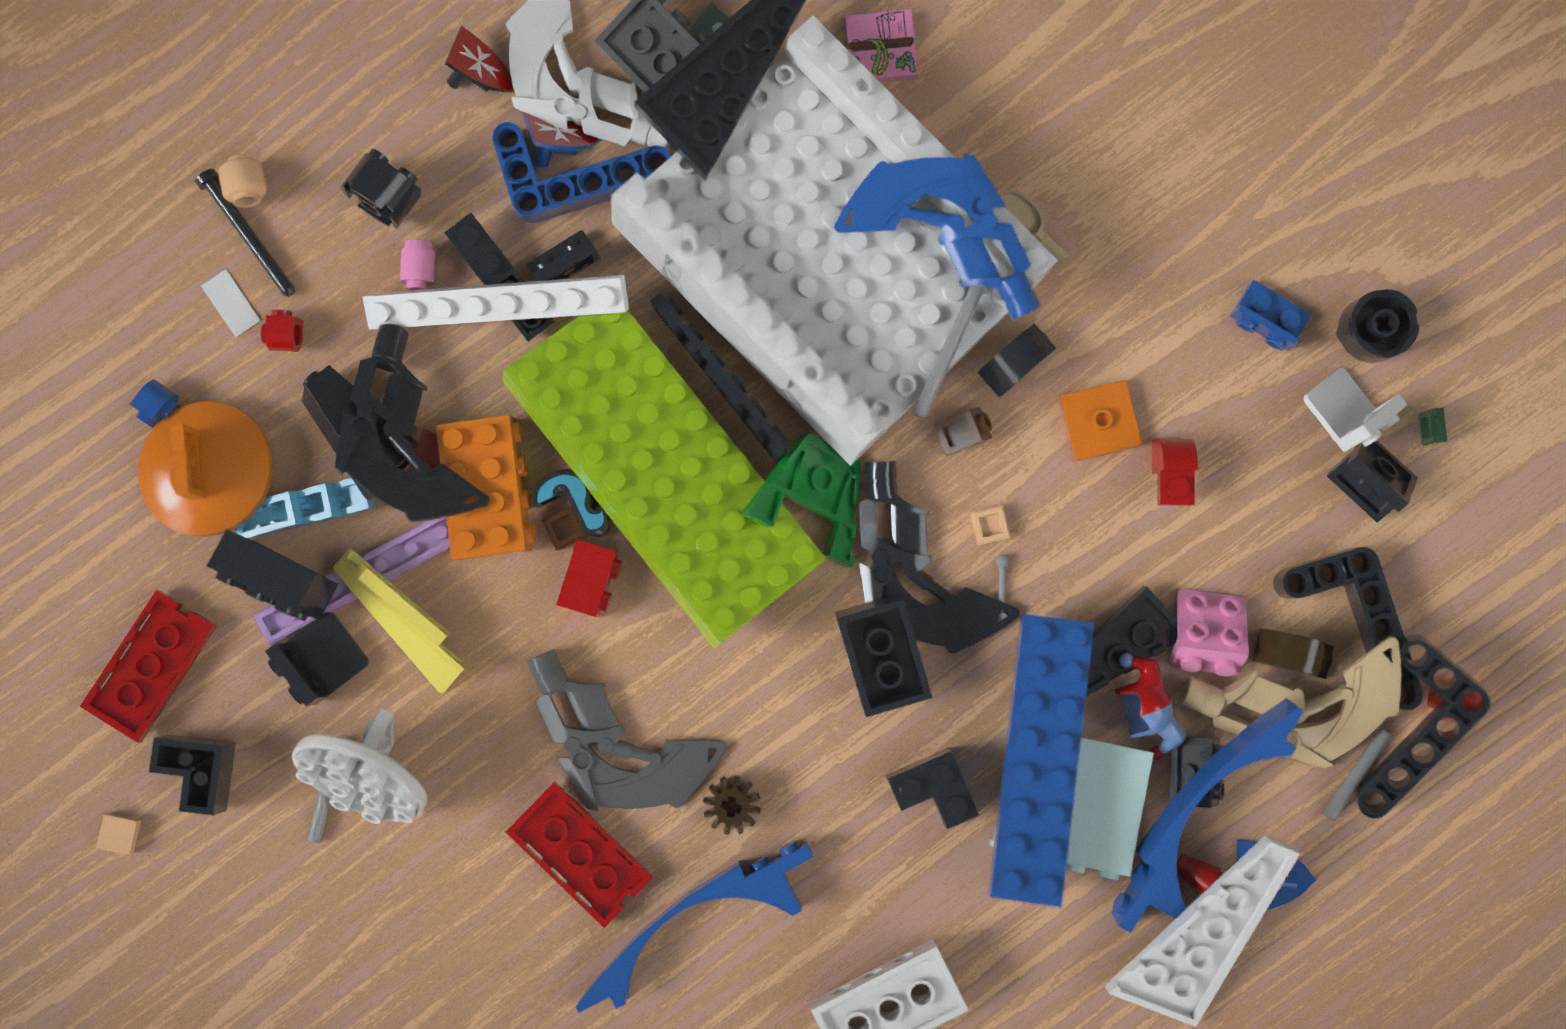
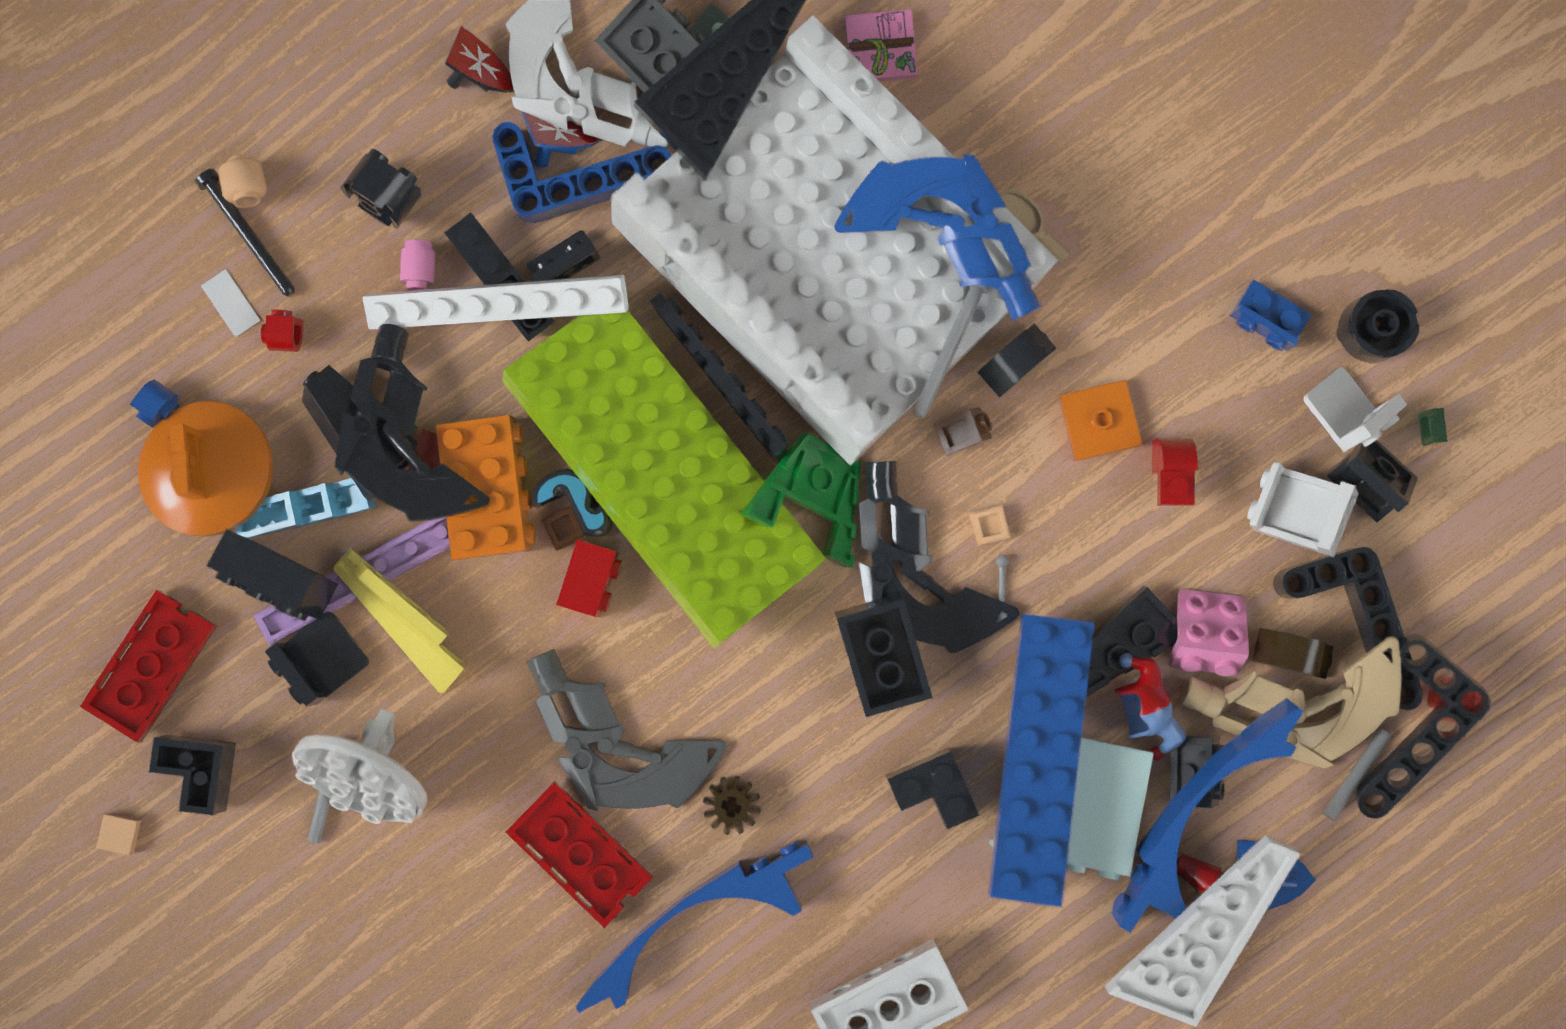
(1302, 509): none -> white panel

